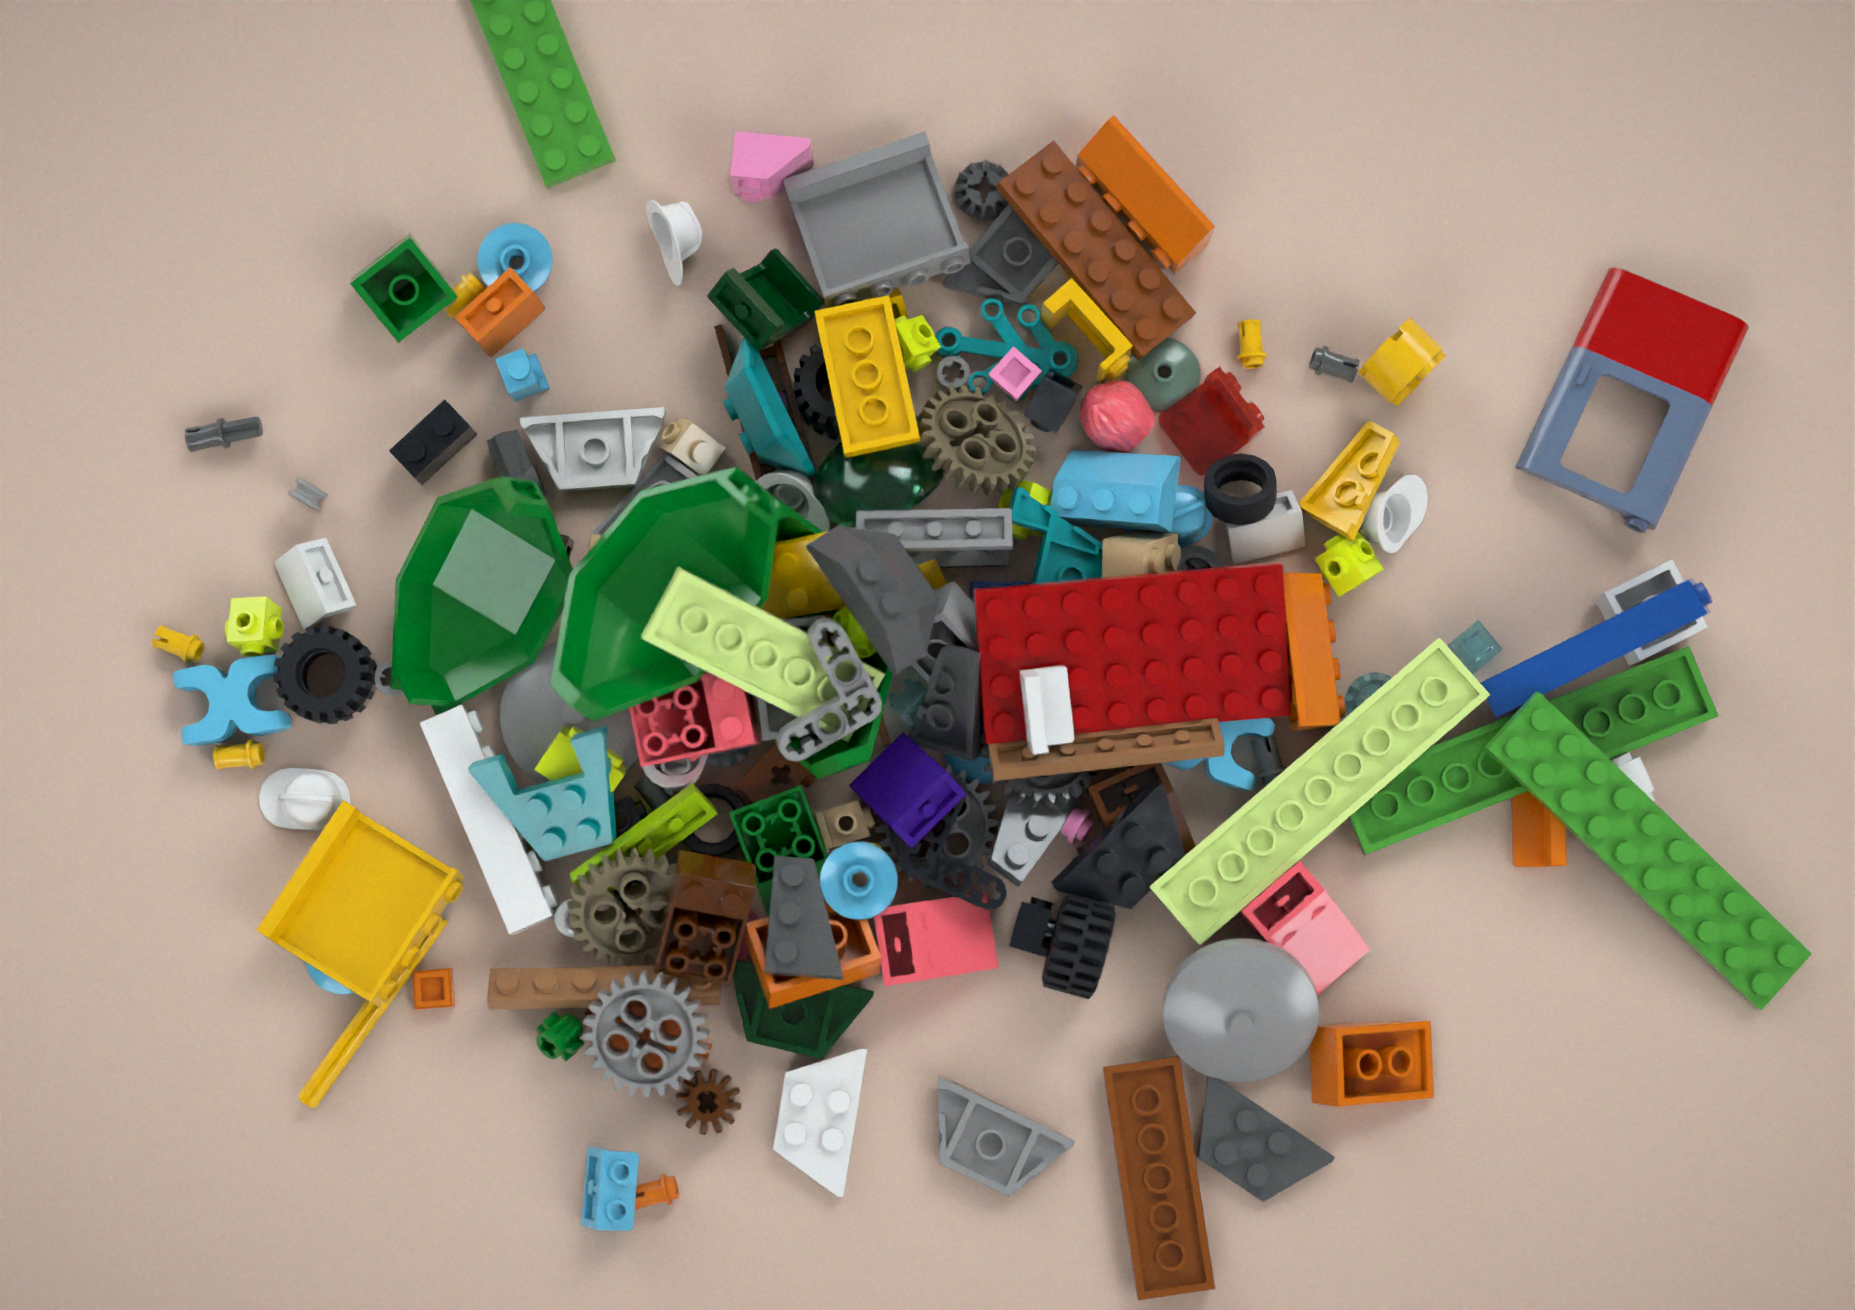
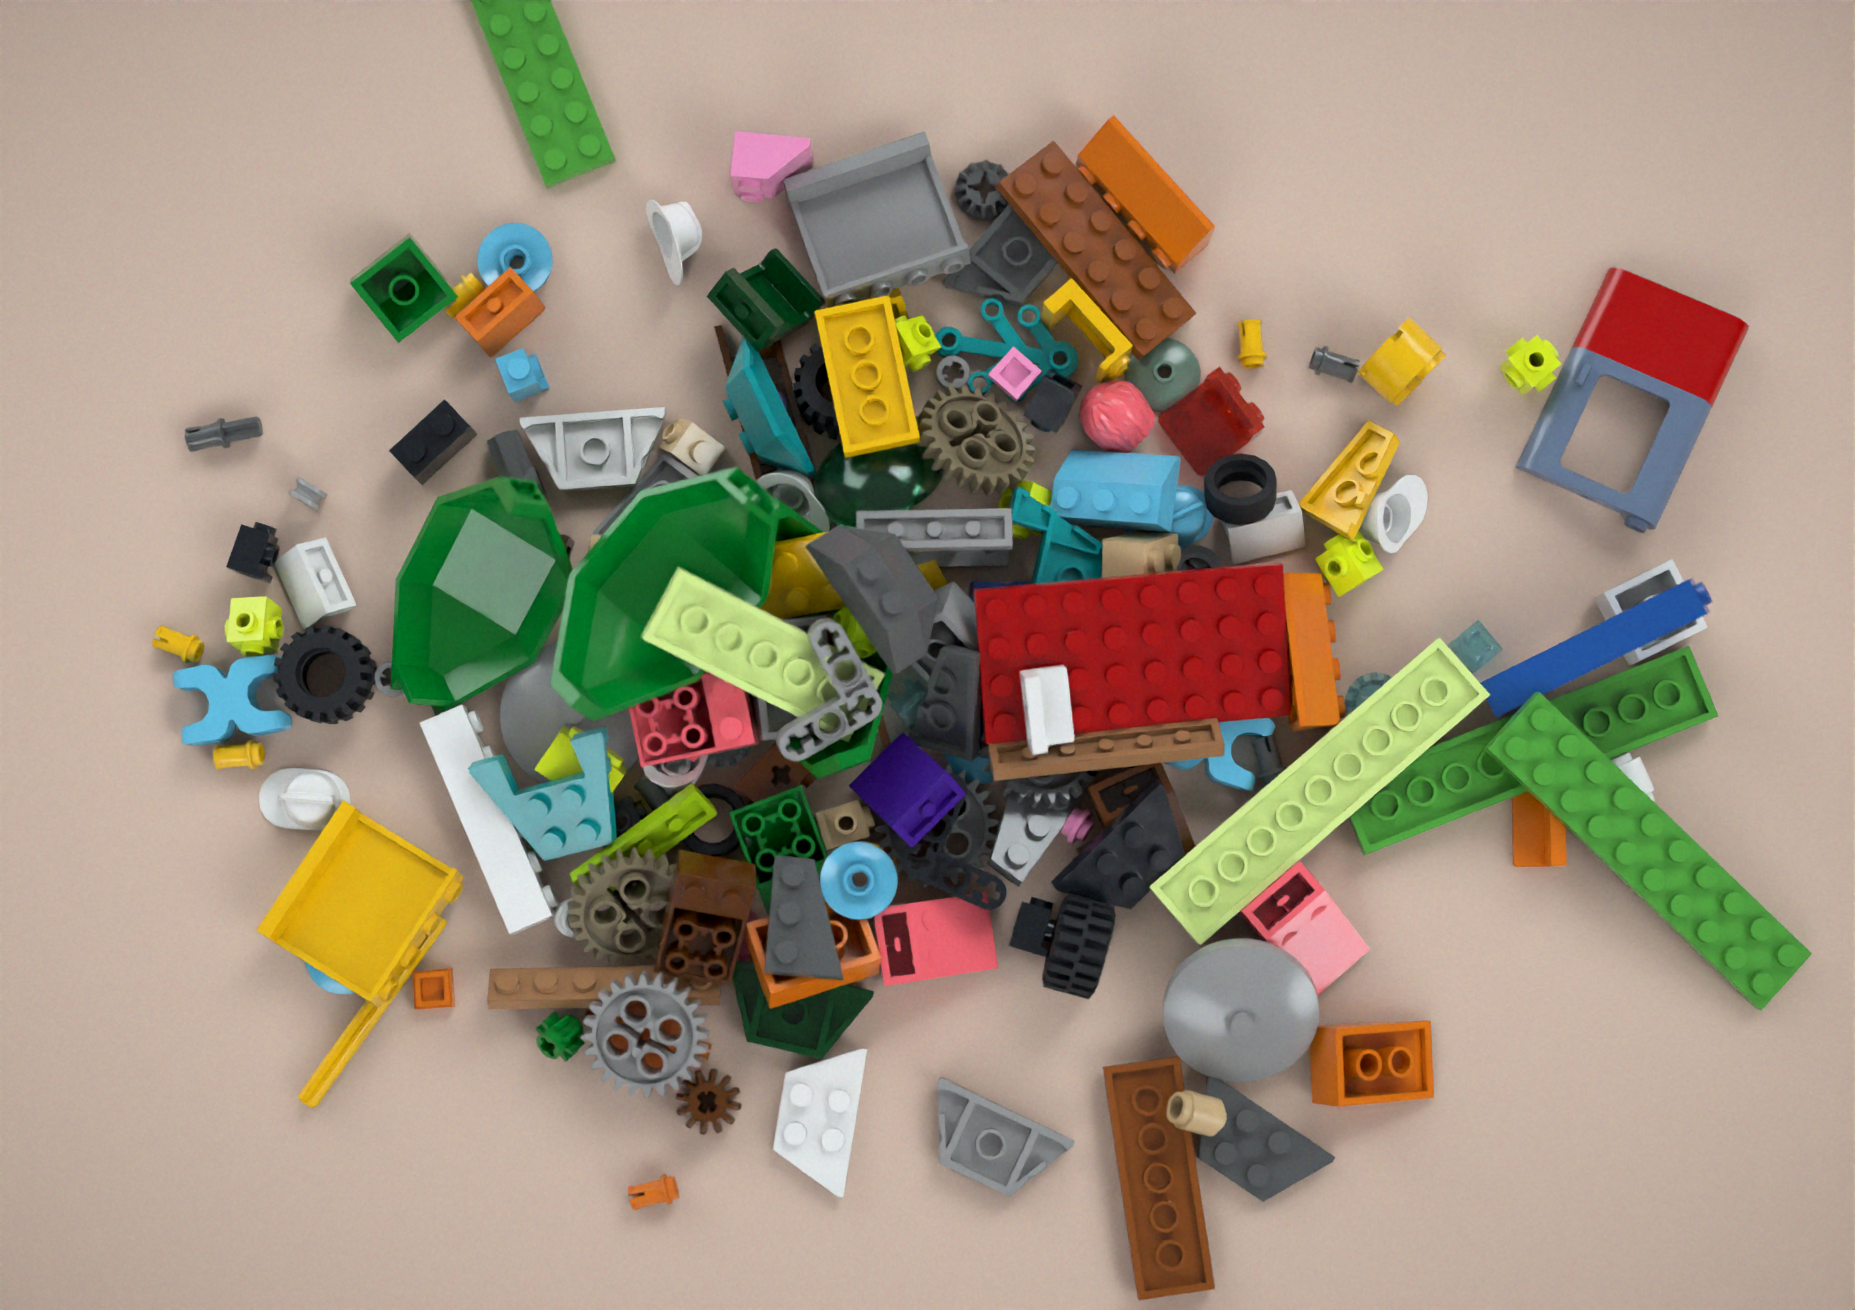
(254, 551): none -> black brick
(609, 1189): medium azure bracket -> none
(1196, 1112): none -> tan brick
(1521, 373): none -> neon yellow brick

